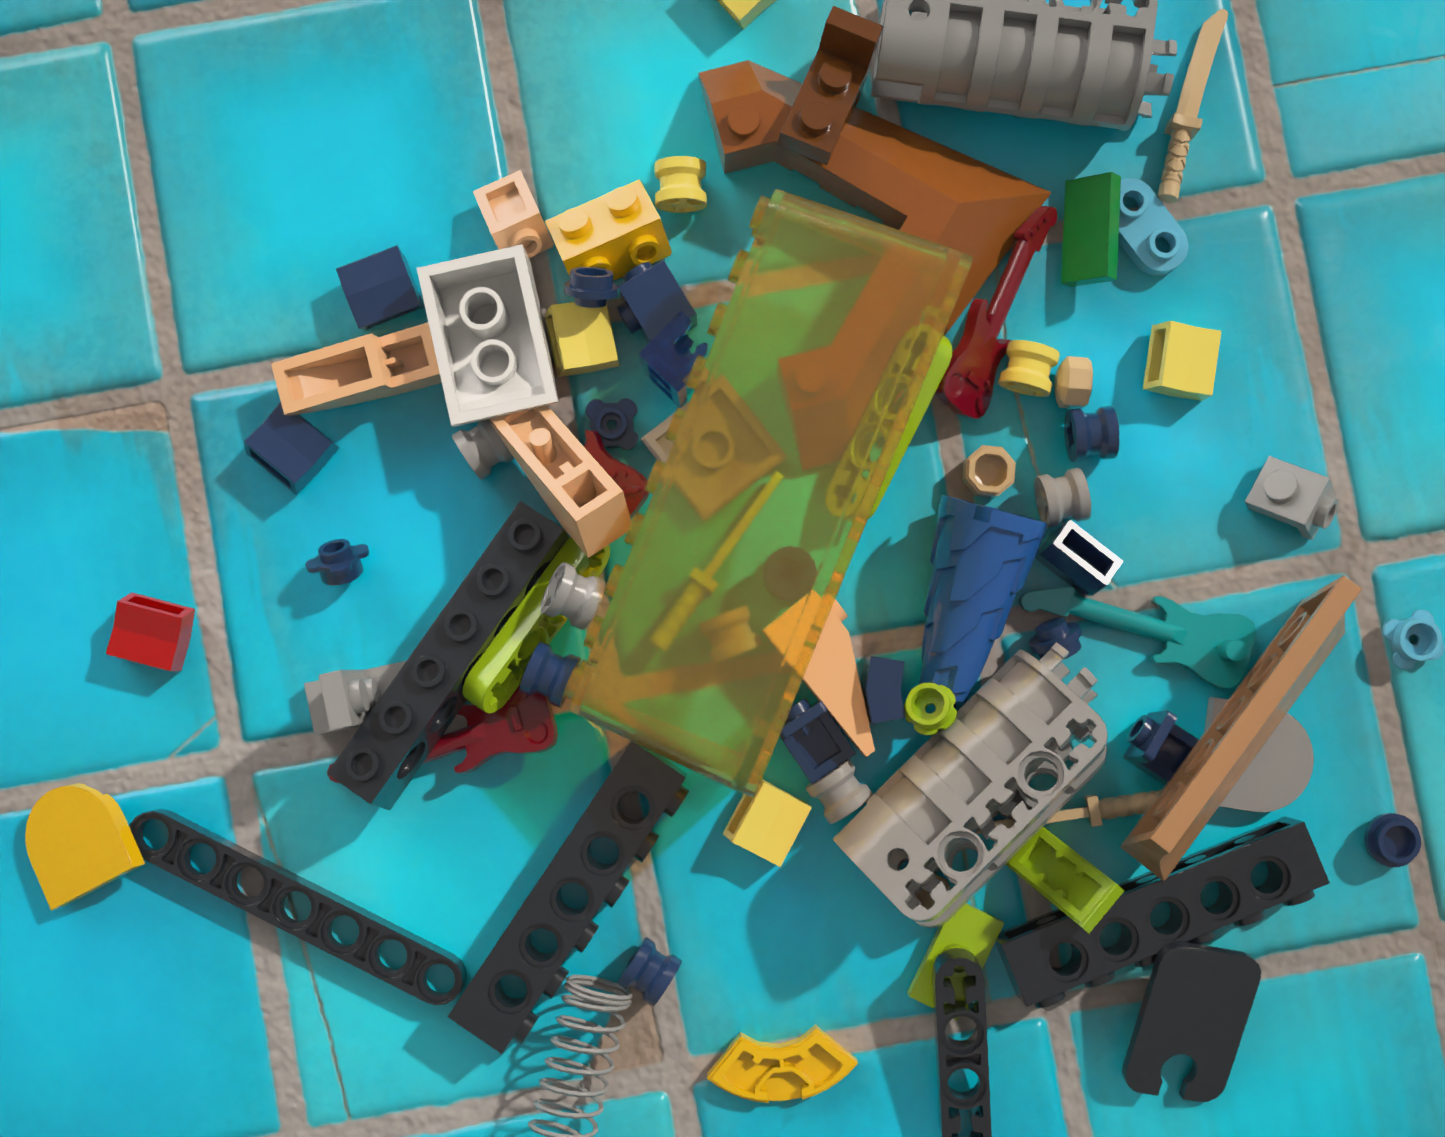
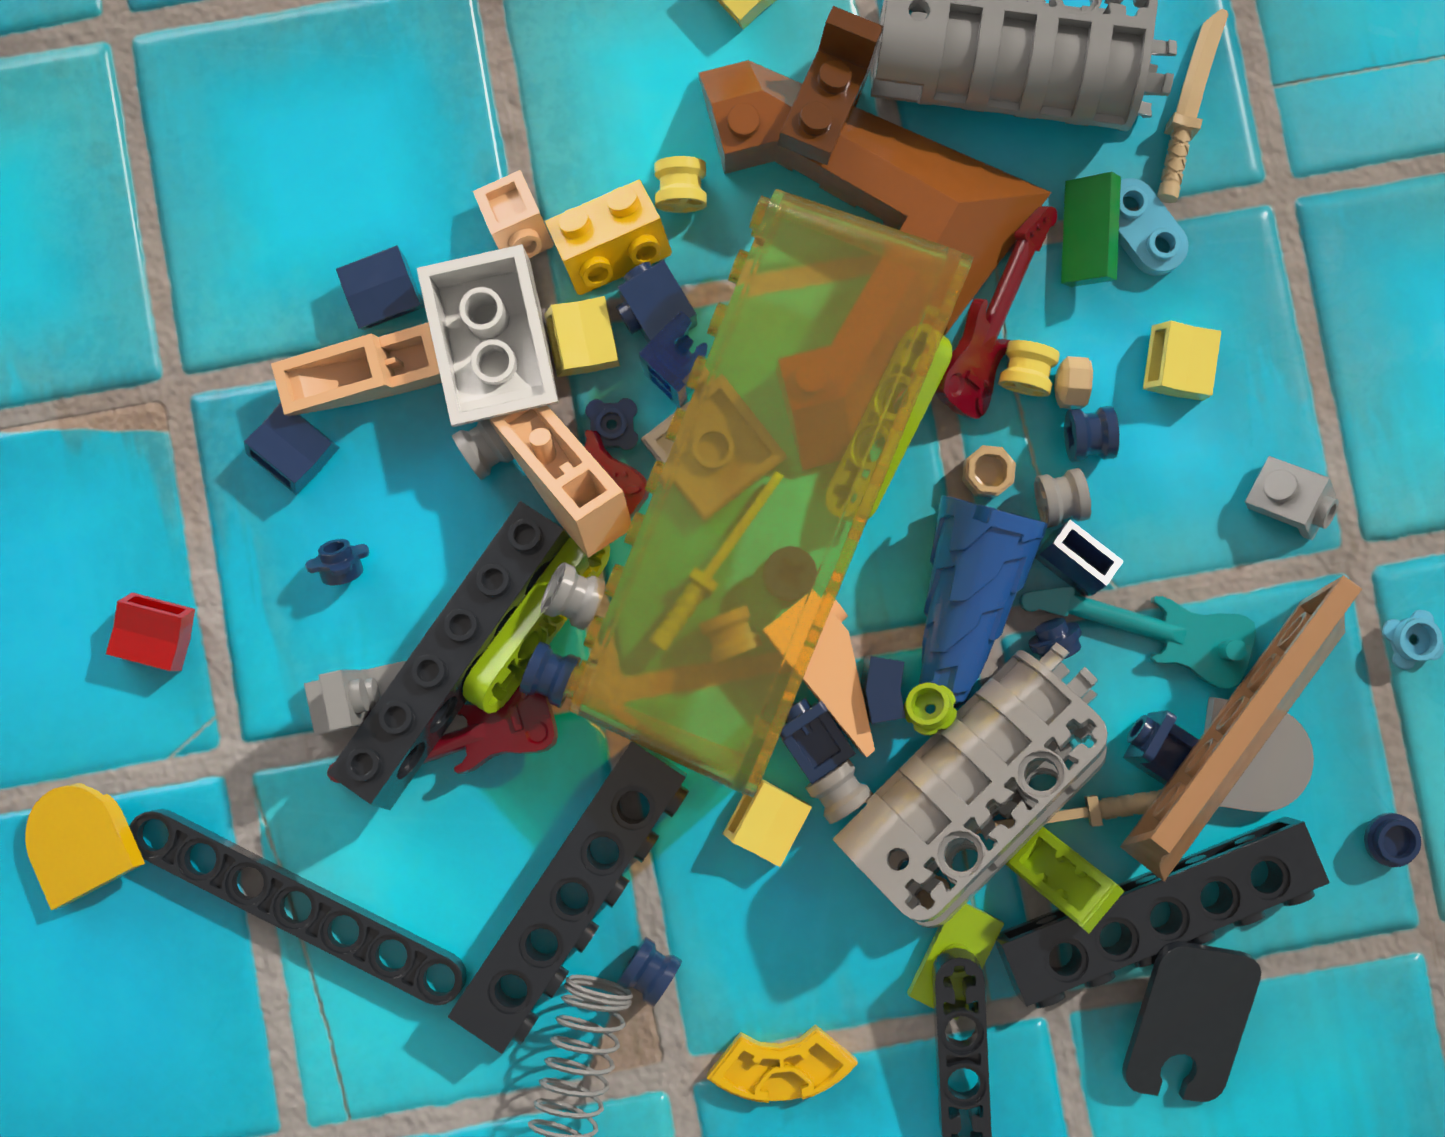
(591, 286): dark blue plate -> none

